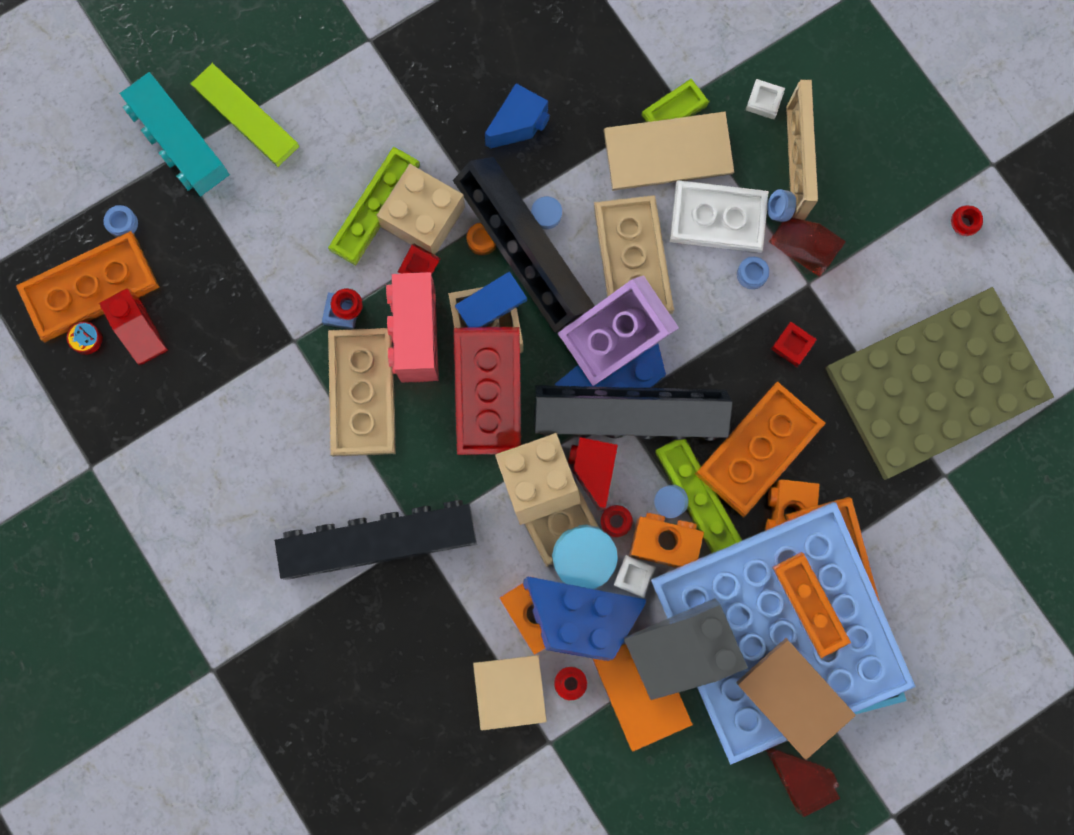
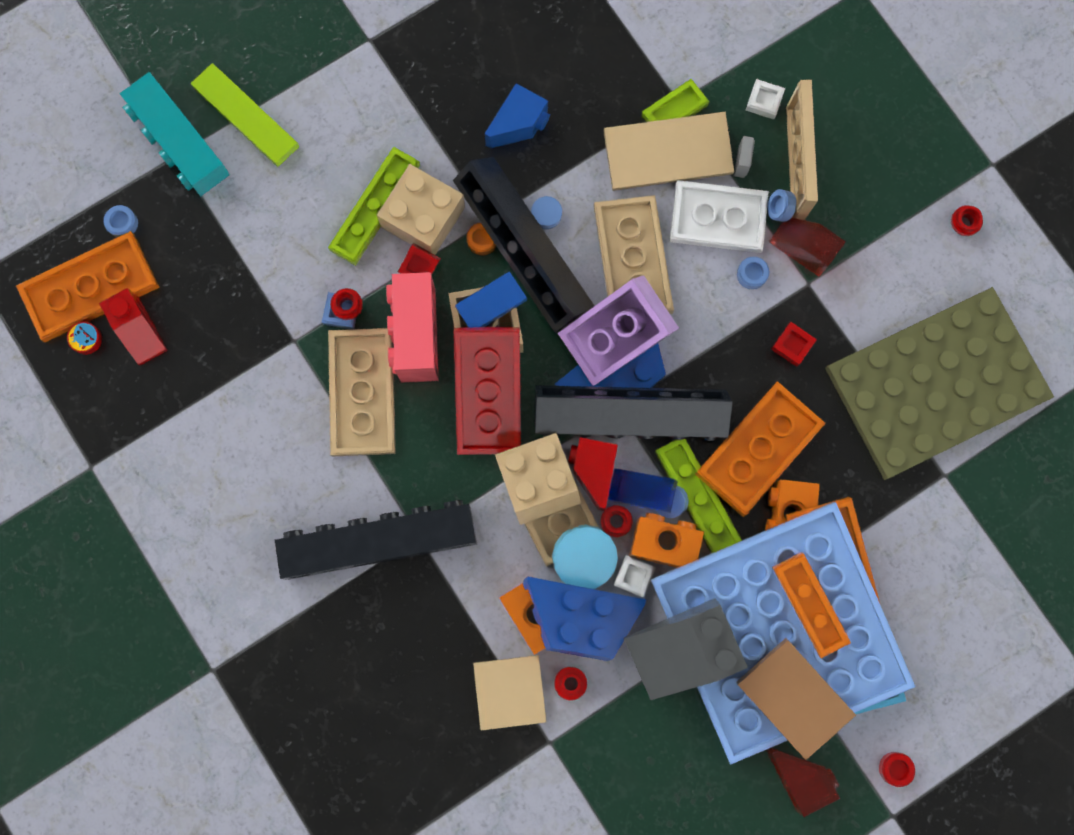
(640, 718): orange tile -> none
(642, 490): none -> clear blue tile
(744, 156): none -> light grey tile
(897, 769): none -> red tile

